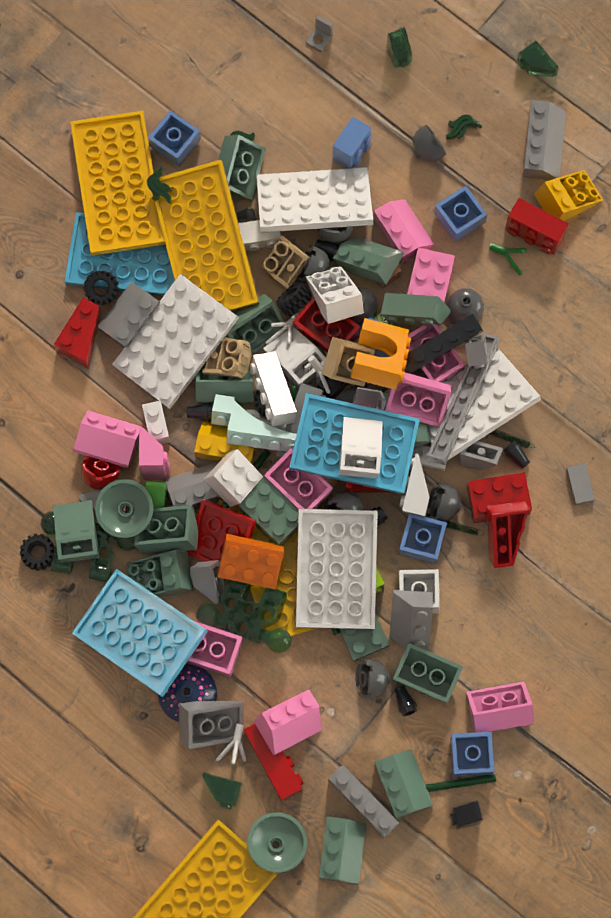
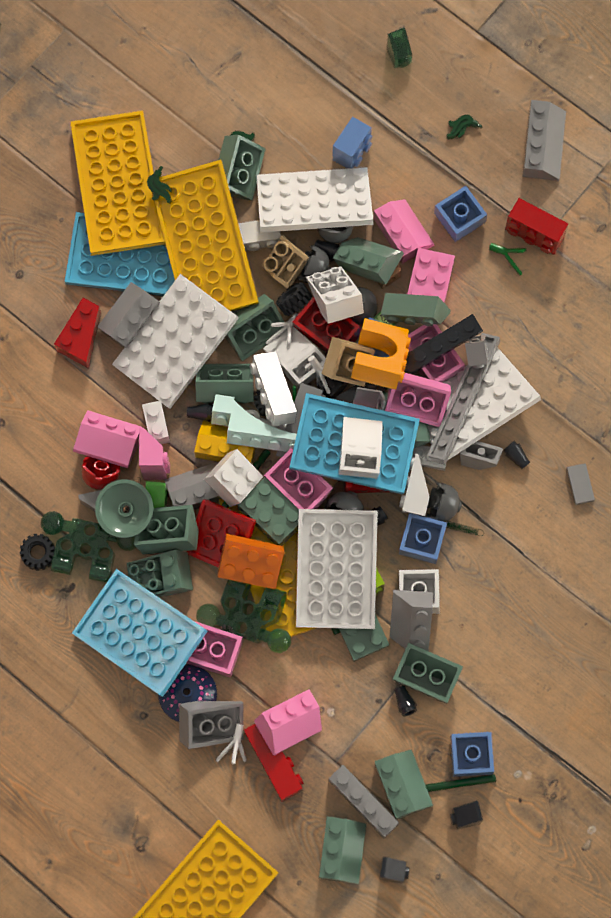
(75, 531): sand green slope -> none
(112, 287): black tyre -> none
(174, 138): medium blue brick -> none
(206, 579): light grey slope -> none
(223, 790): clear green slope -> none
(229, 359): tan slope -> none
(246, 215): black cone -> none
(280, 829): sand green dish -> none
(322, 28): light grey bracket -> none
(372, 678): dark grey cylinder -> none
(394, 870): none -> black slope
(427, 145): dark grey cylinder -> none
(464, 303): dark grey cylinder -> none
(496, 491): red brick -> none
(500, 707): bright pink slope -> none
(504, 531): red wedge -> none
(507, 436): dark green piece -> none
(537, 61): clear green slope -> none
(568, 195): yellow slope -> none

